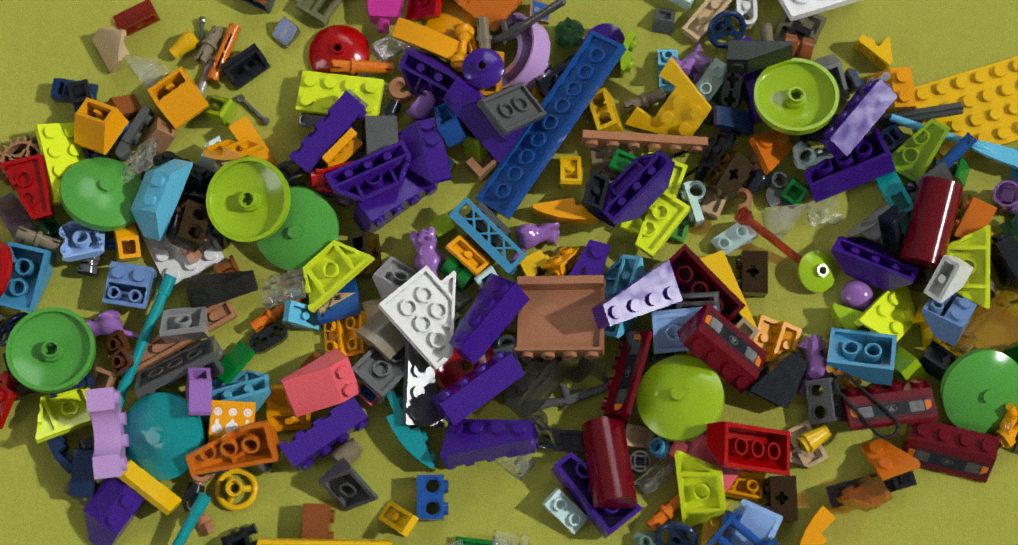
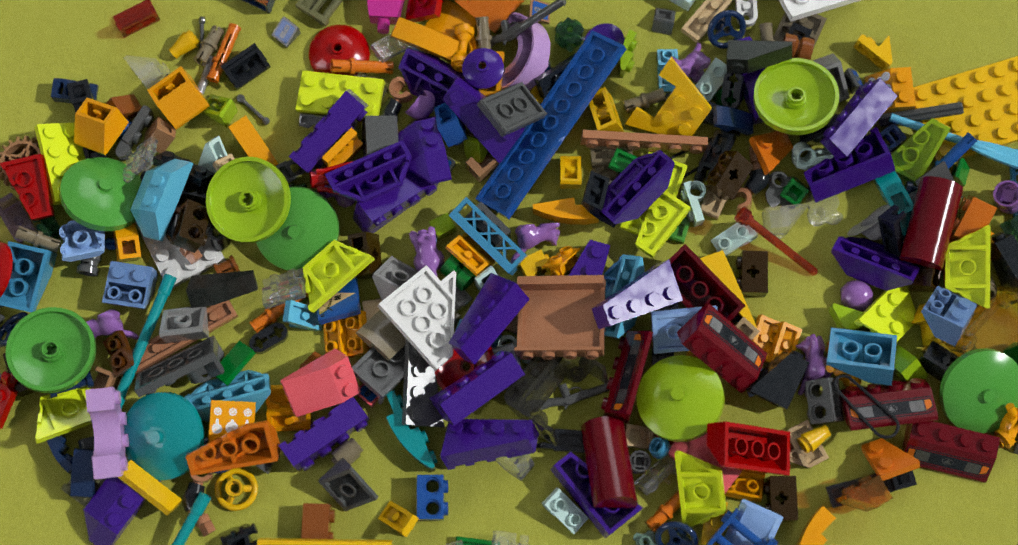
(111, 46): tan slope -> none
(199, 391): medium lavender slope -> none
(232, 150): light orange slope -> none
(715, 294): flat silver tile -> none
(809, 271): lime dish -> none
(948, 278): white slope -> none

